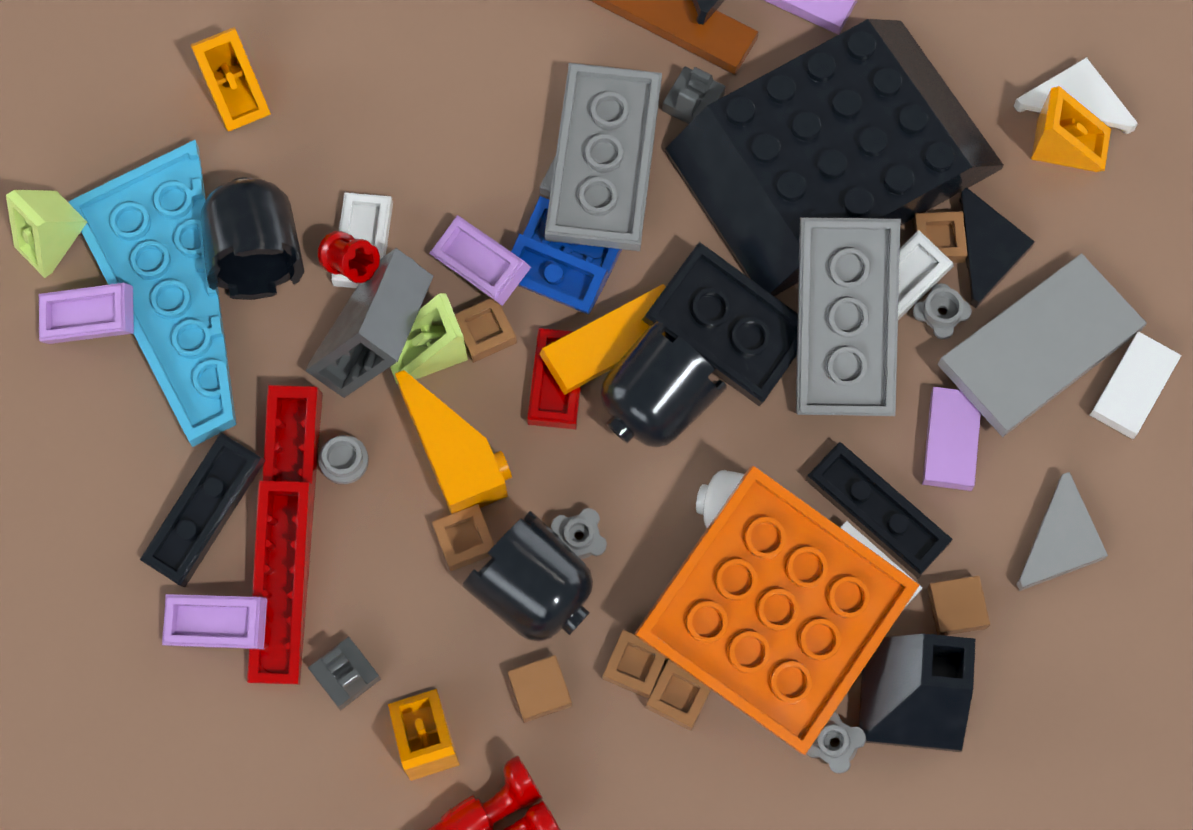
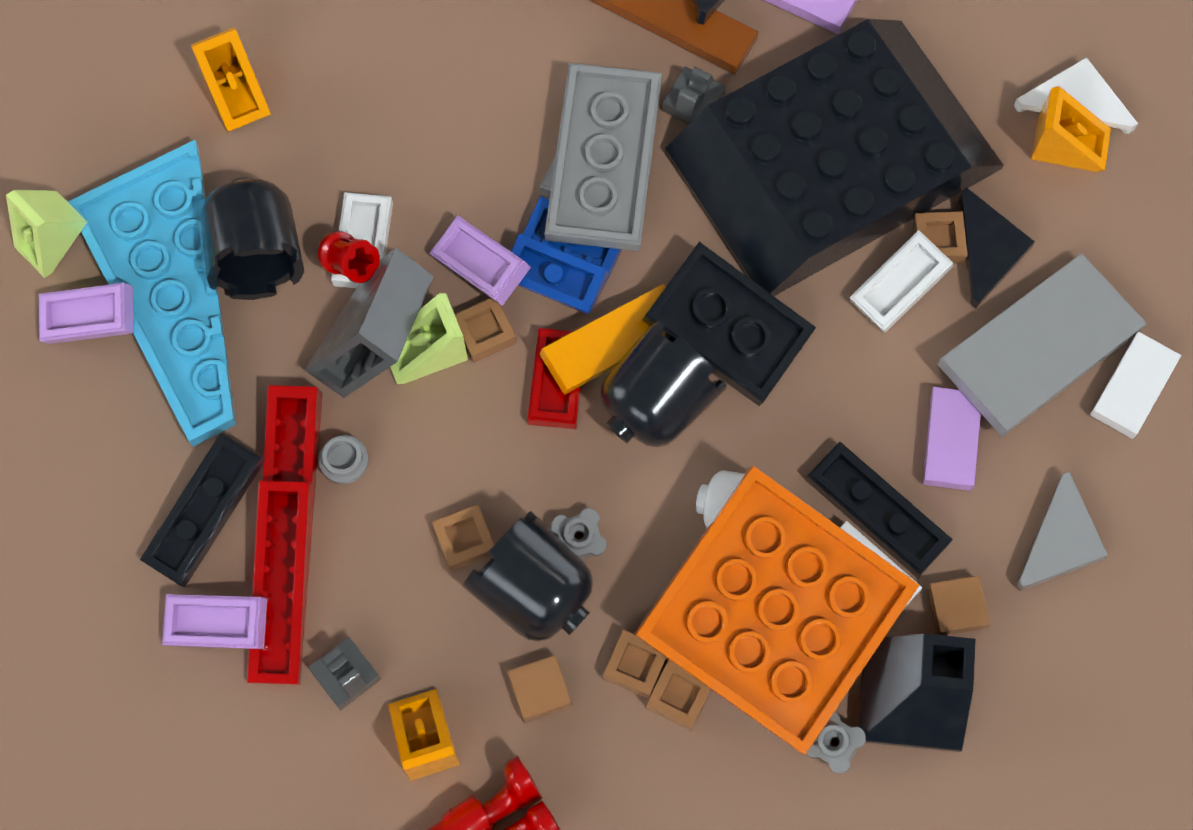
(456, 450): light orange slope -> none
(847, 316): light grey tile -> none
(942, 297): light grey plate -> none

